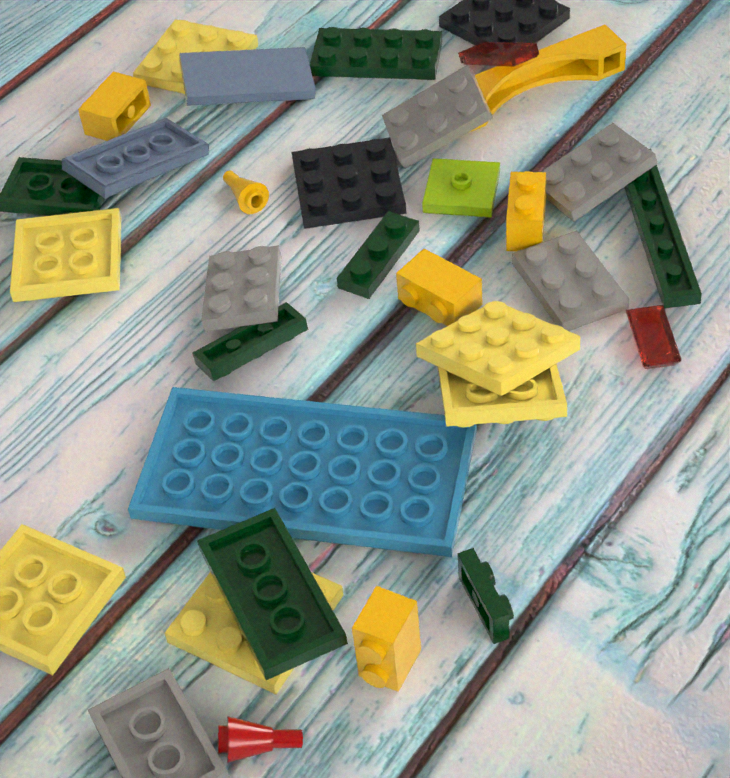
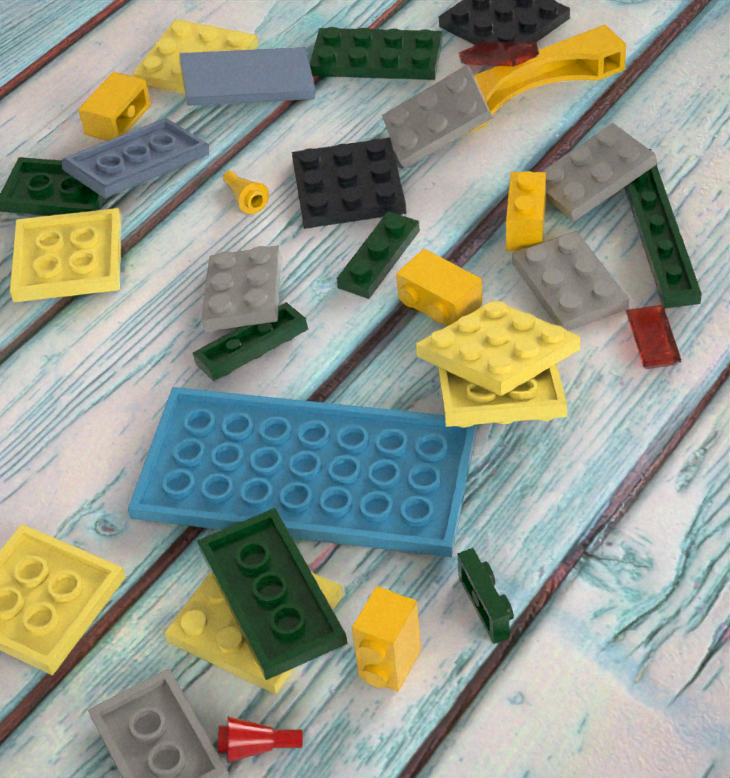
(461, 187): lime plate -> none

